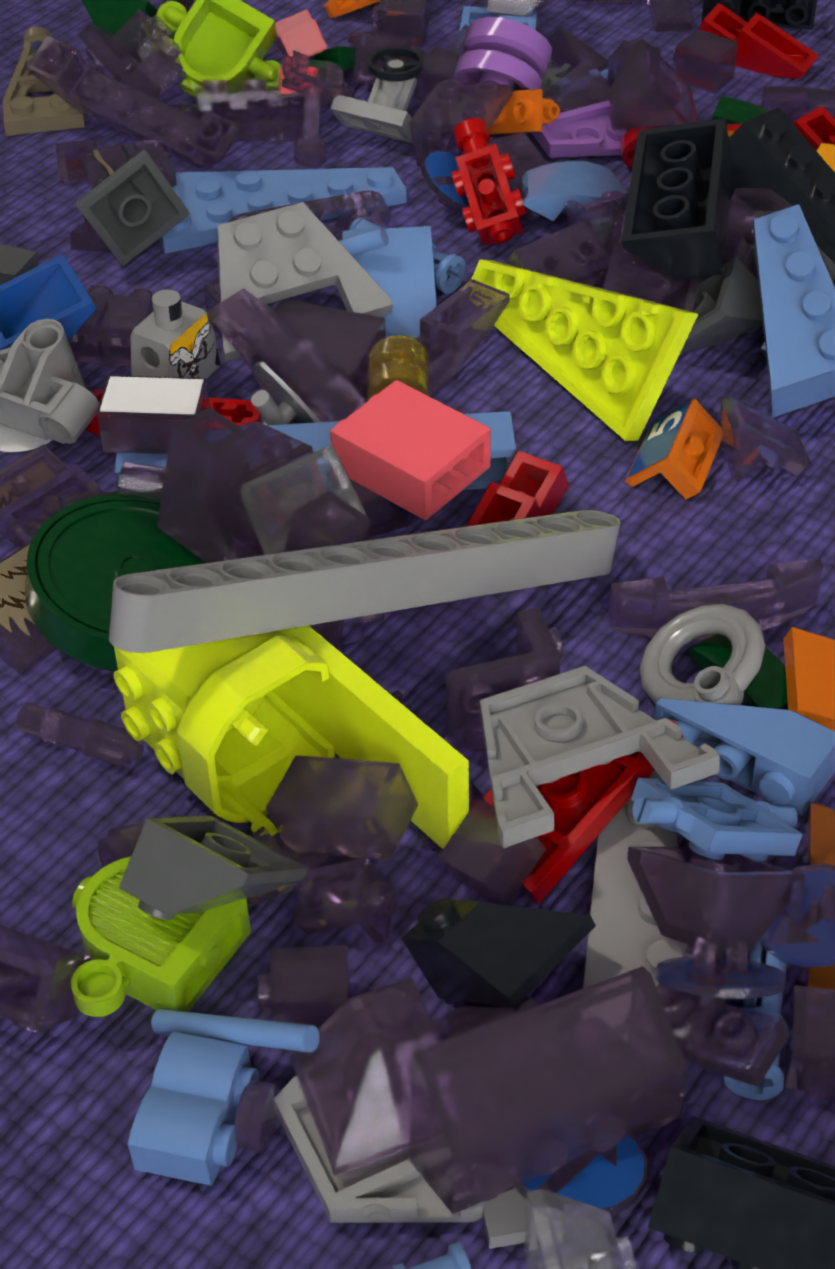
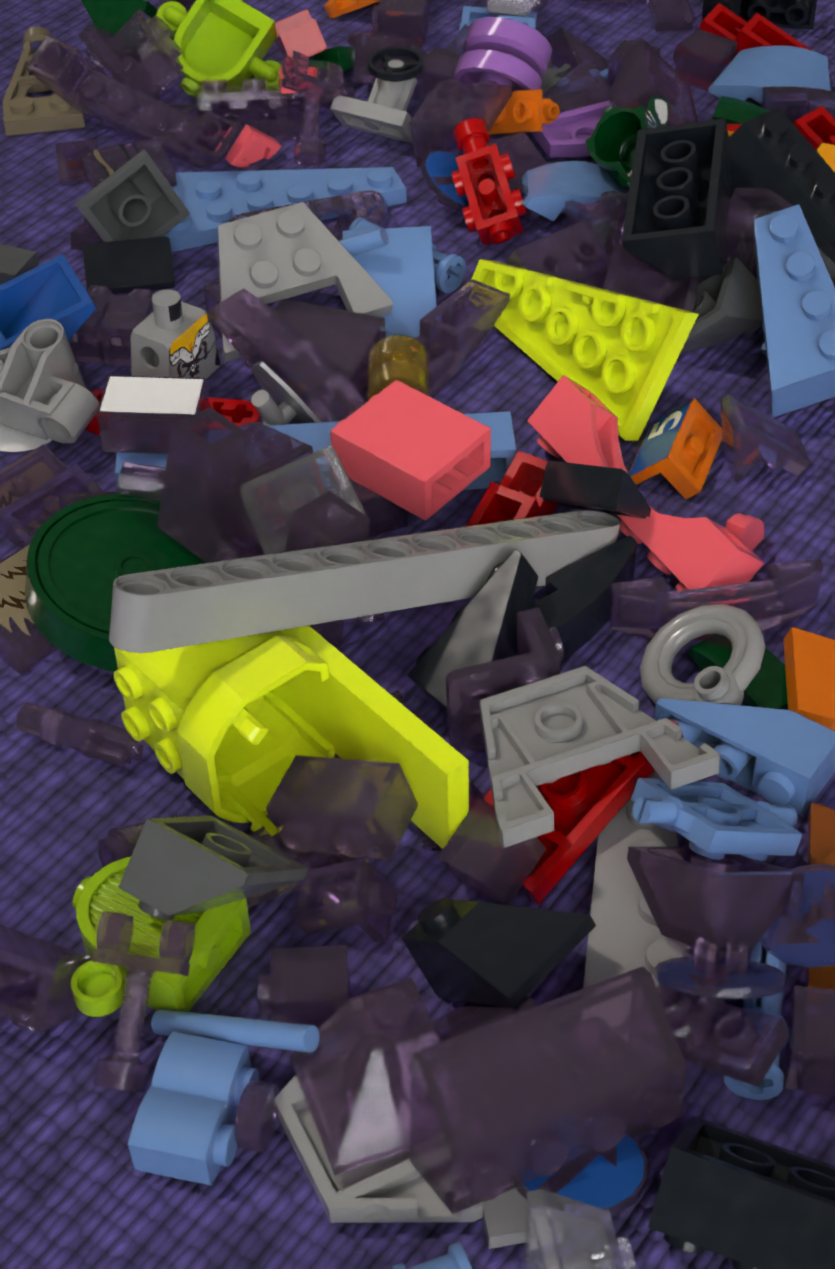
(123, 1066): none -> bar
(130, 264): none -> black slope
(252, 147): none -> coral tile
(479, 630): none -> black slope
(580, 594): none -> black slope
(593, 489): none -> black slope
(616, 136): none -> dark green piece
(694, 549): none -> coral arch
(747, 528): none -> coral tile
(770, 68): none -> medium blue slope

